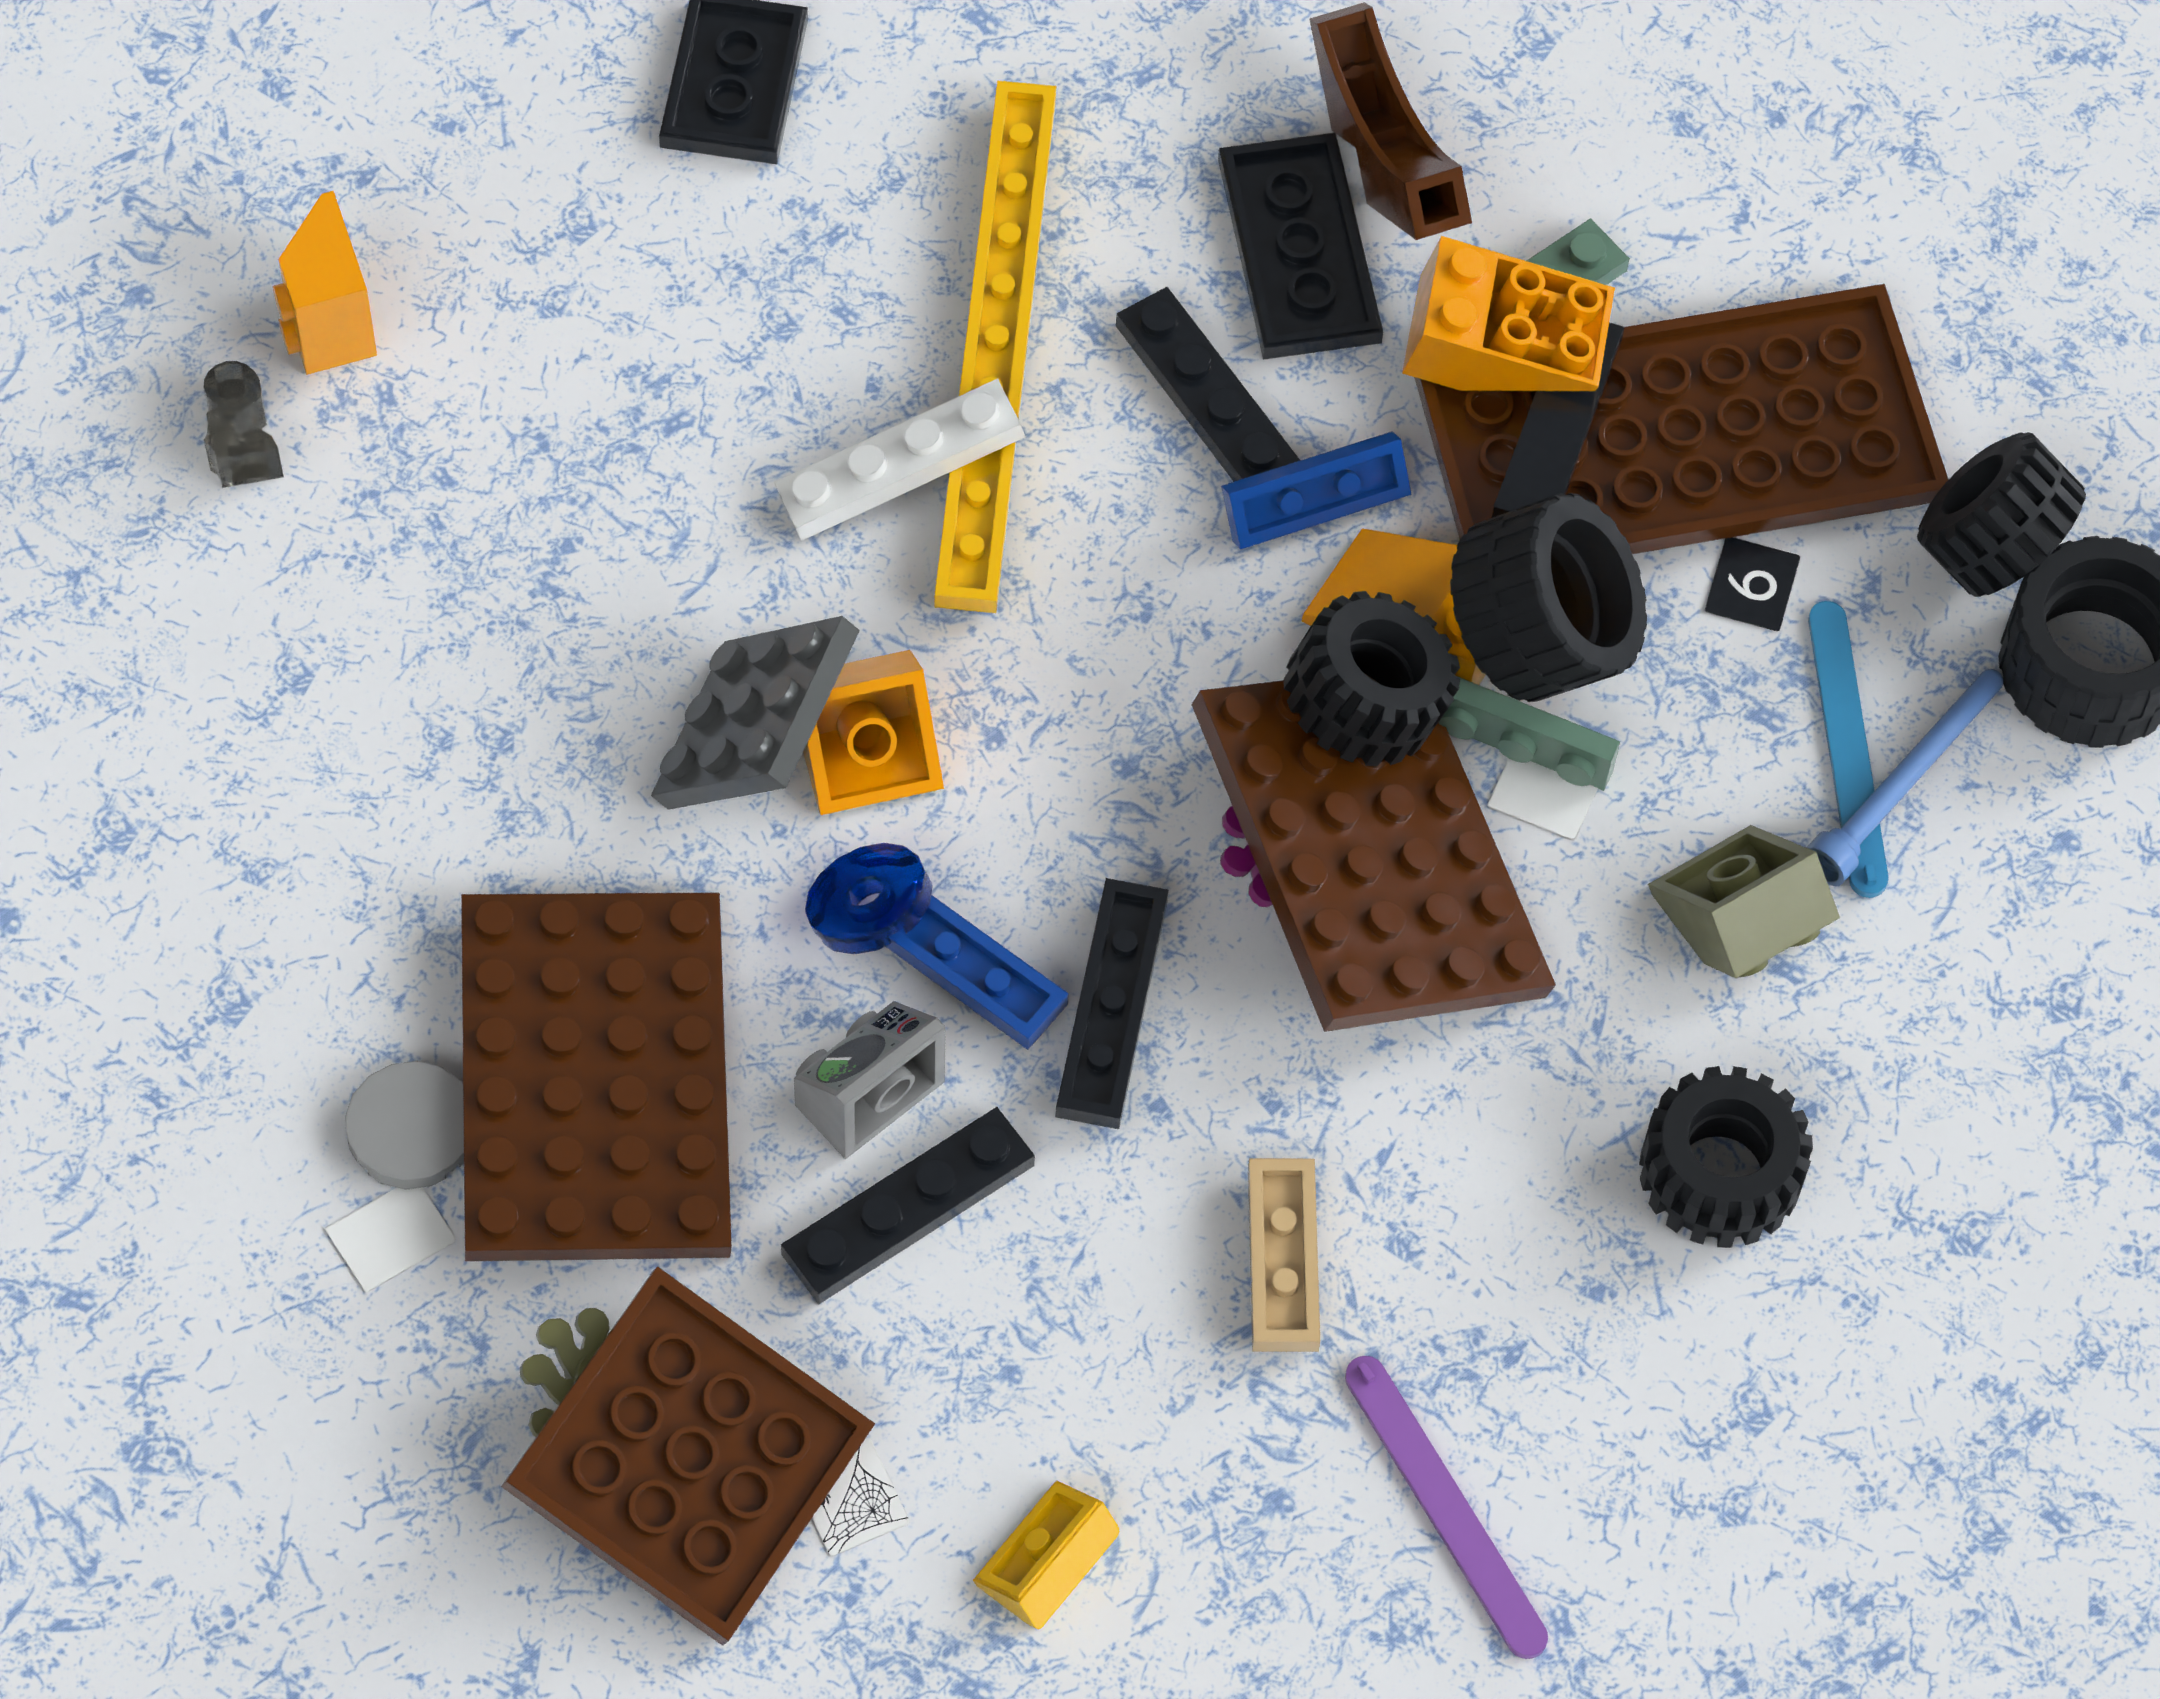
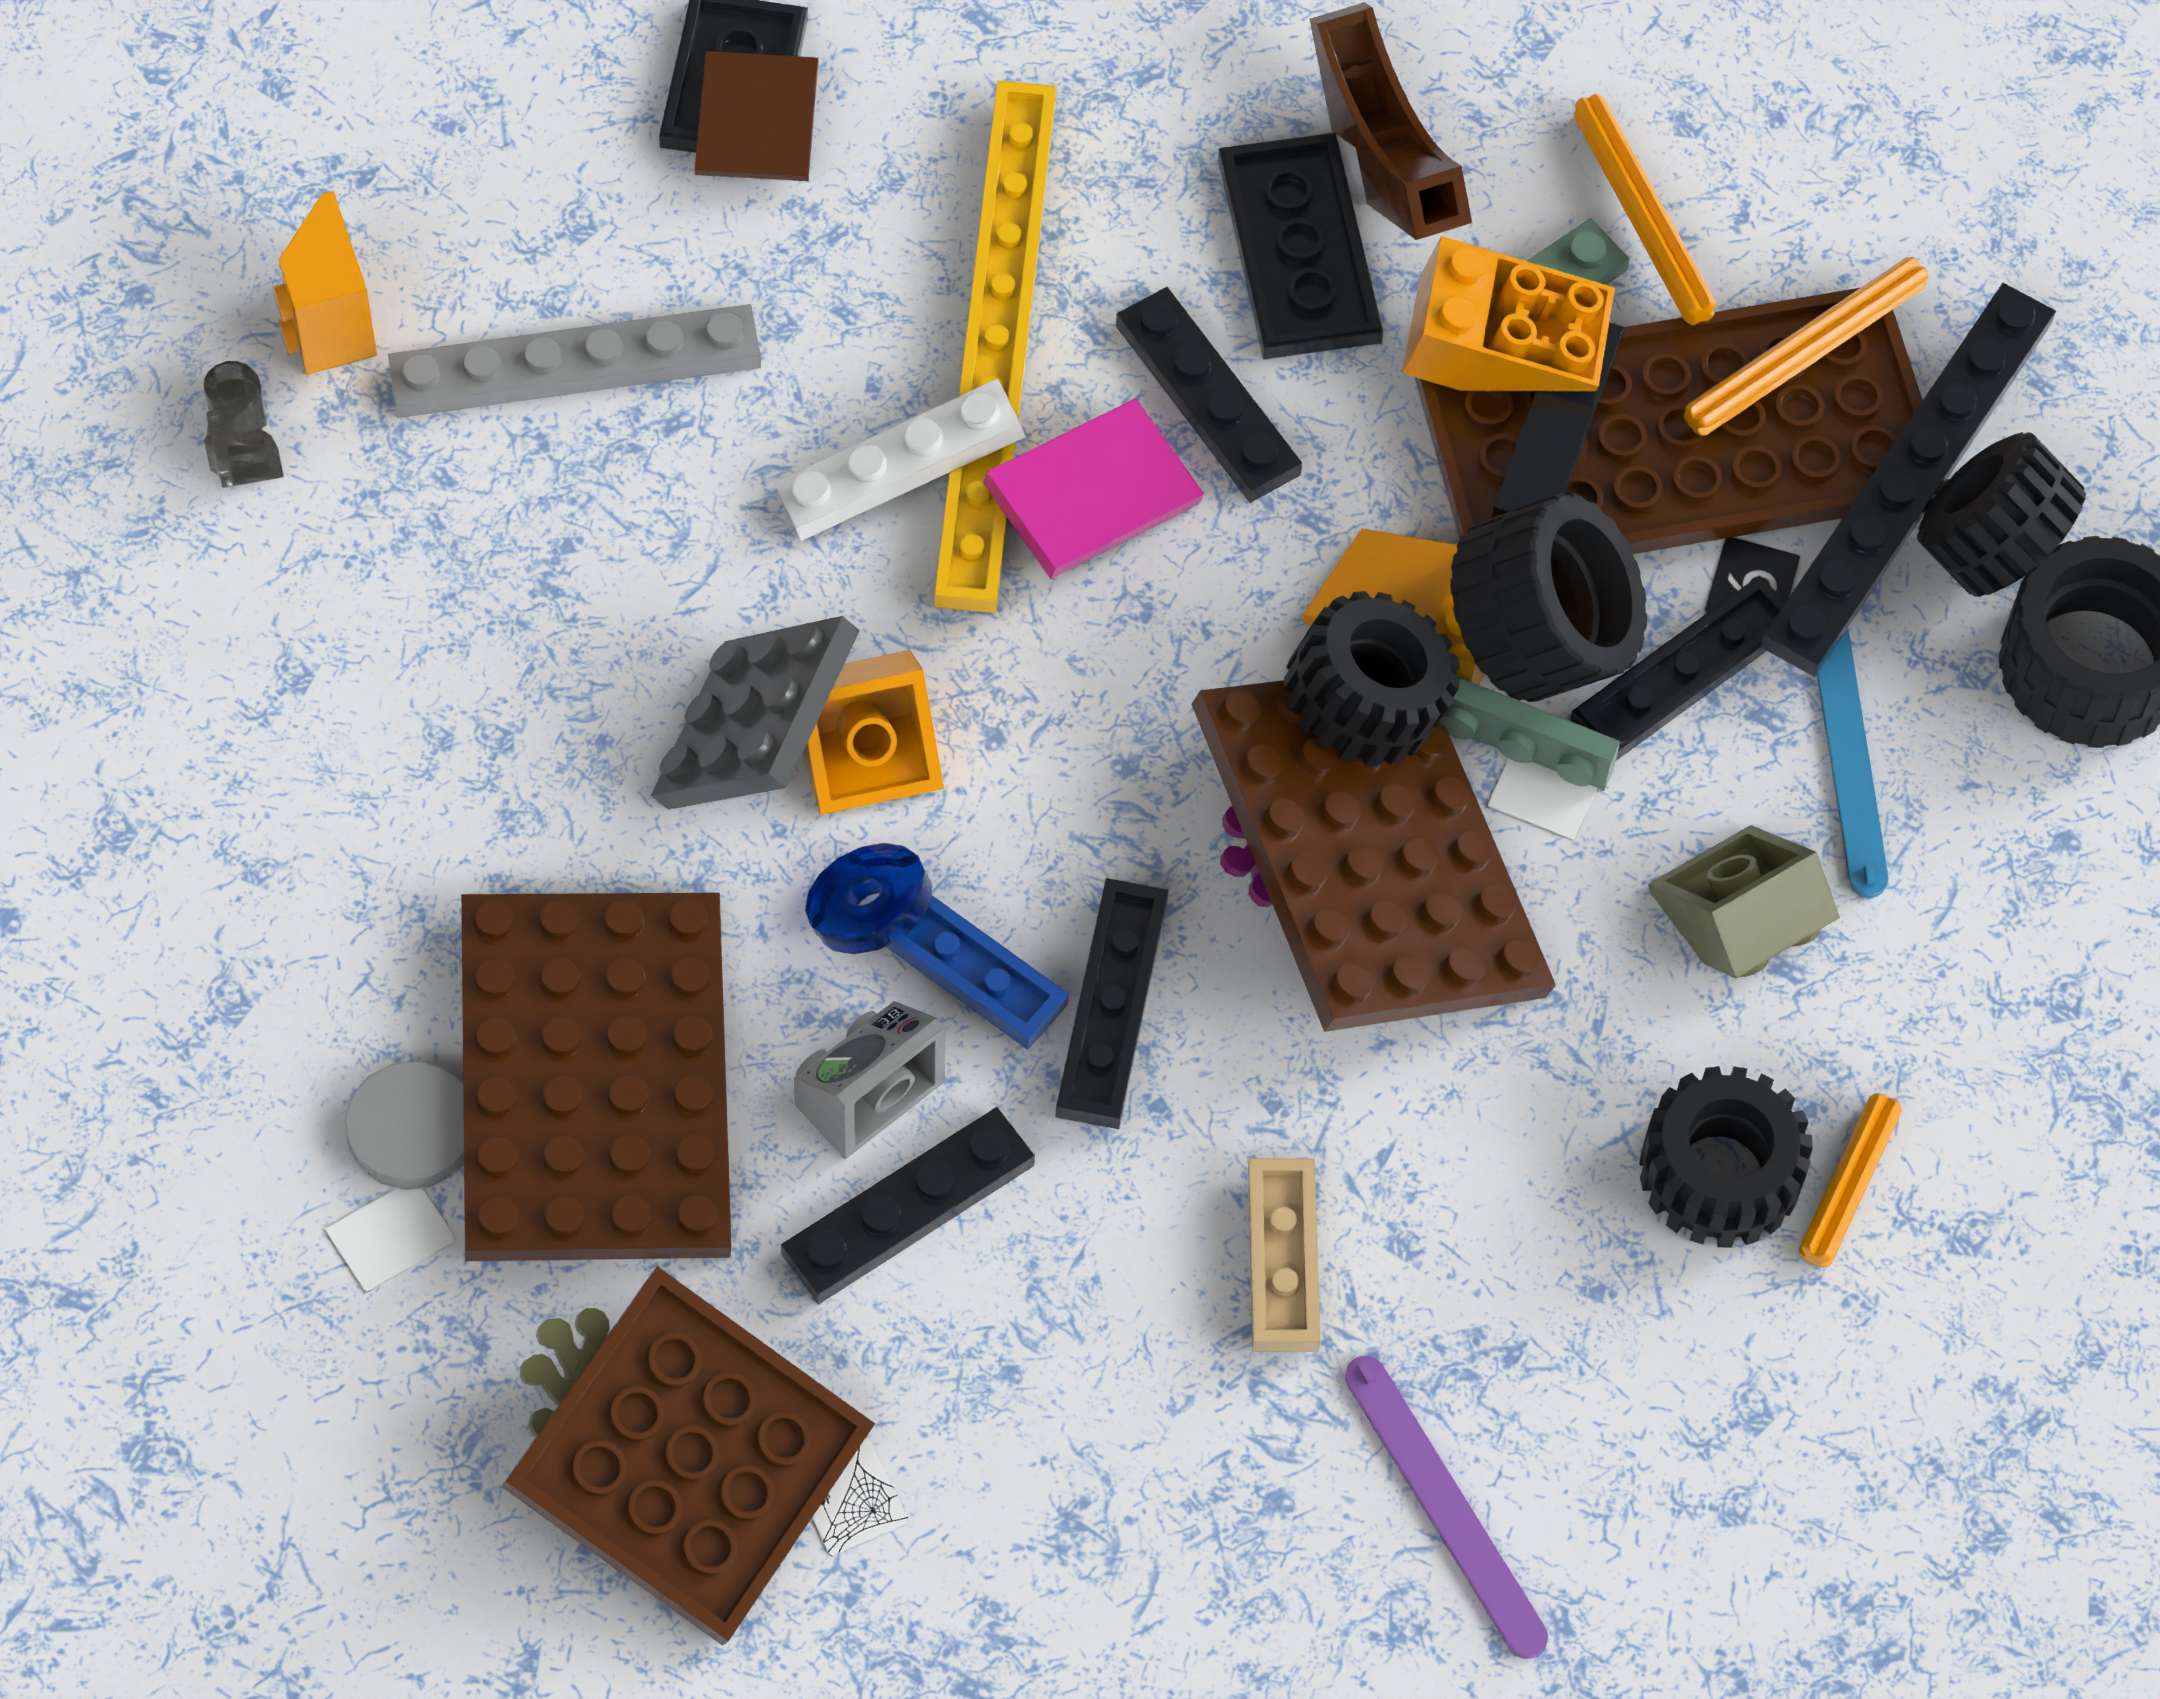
(574, 360): none -> light grey plate
(756, 116): none -> reddish brown piece
(1048, 1554): yellow slope -> none
(1093, 488): none -> dark pink tile
(1316, 490): blue plate -> none
(1644, 210): none -> light orange axle
(1683, 668): none -> black tile
(1805, 346): none -> light orange axle
(1839, 847): medium blue piece -> none
(1850, 1180): none -> light orange axle
(1907, 480): none -> black plate

